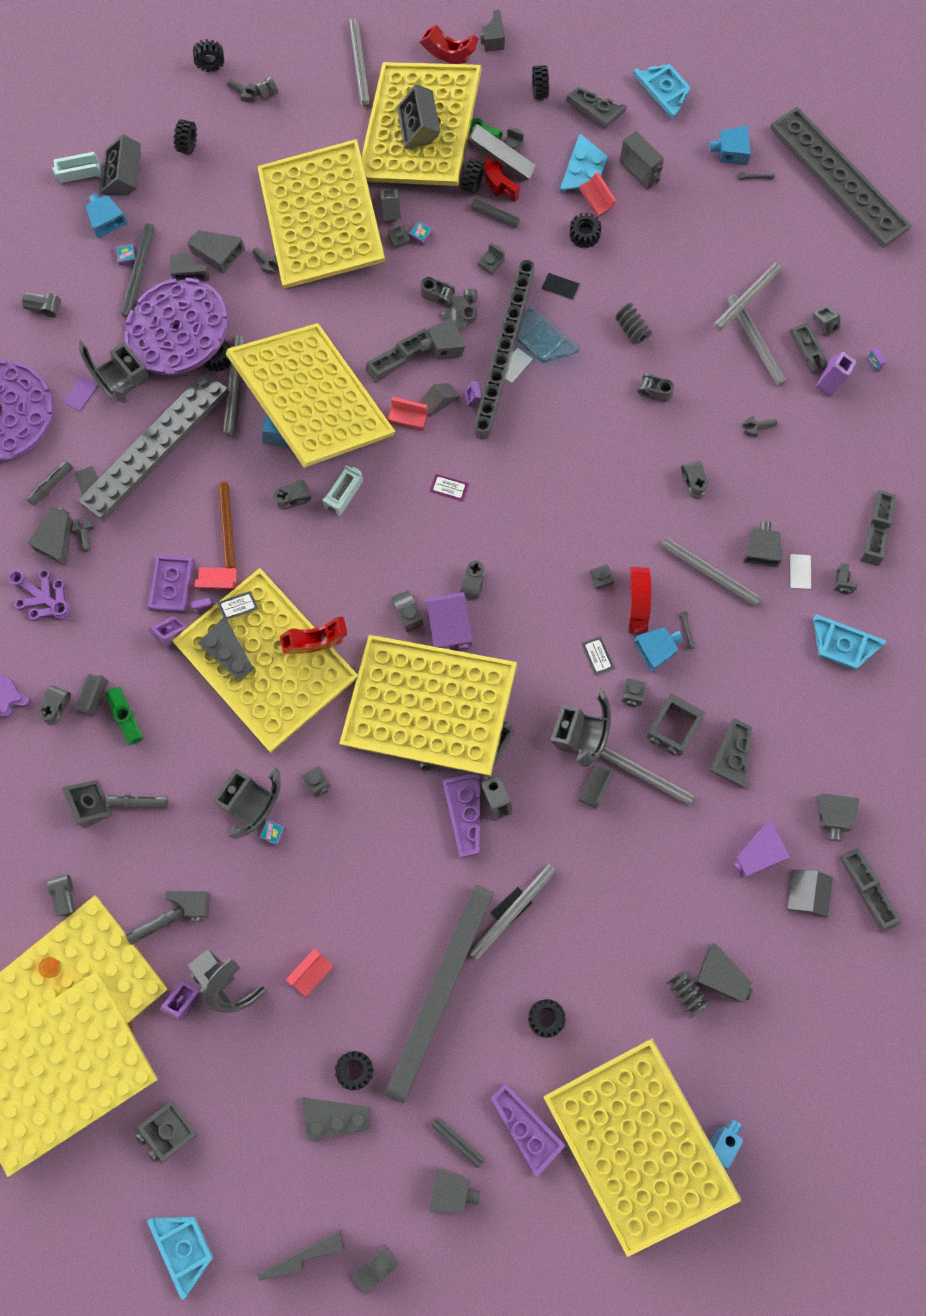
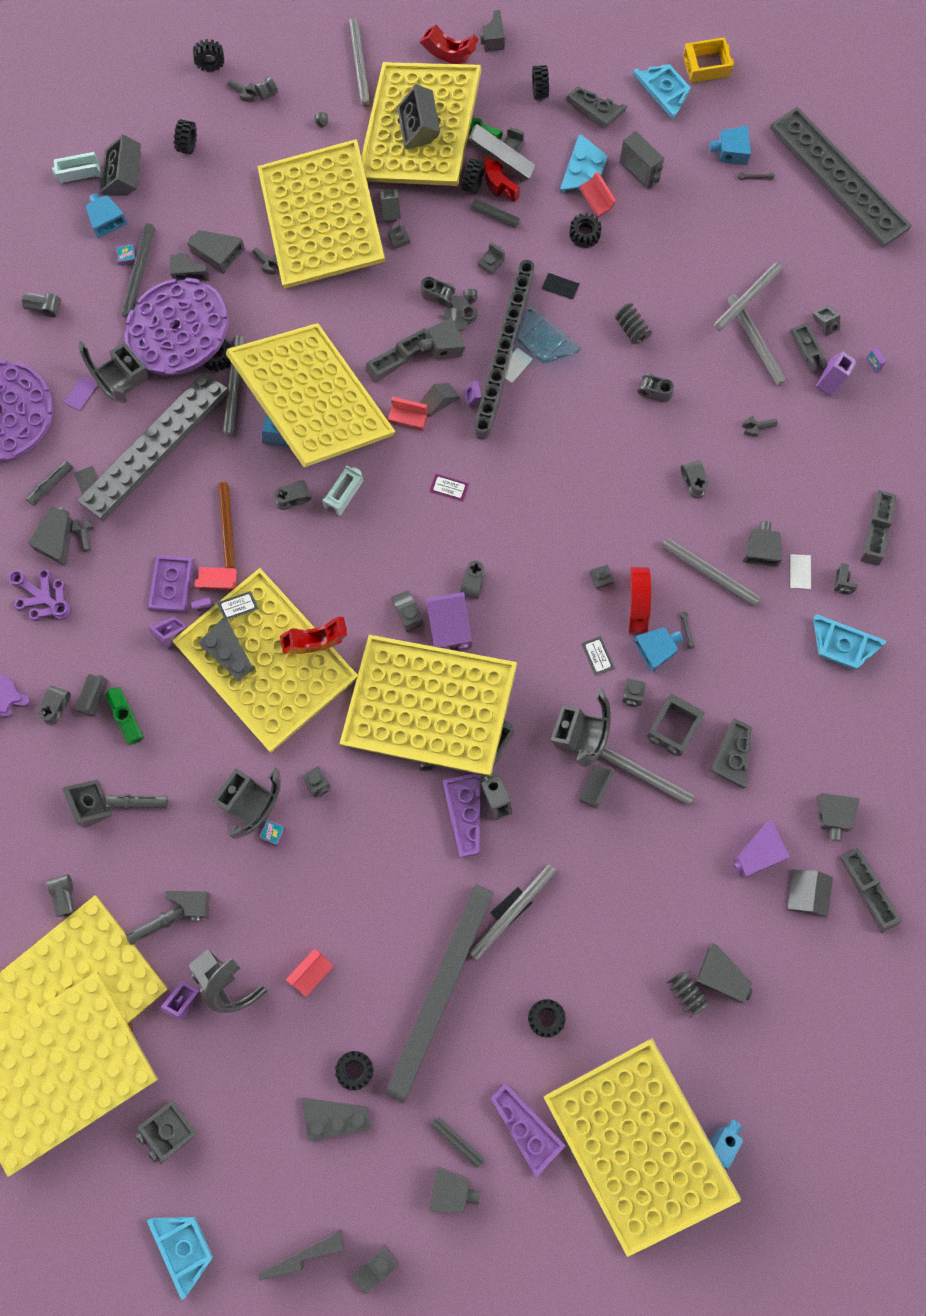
(49, 967): clear orange tile -> none
(321, 119): none -> dark grey hinge
(420, 232): tile -> none
(704, 48): none -> yellow window

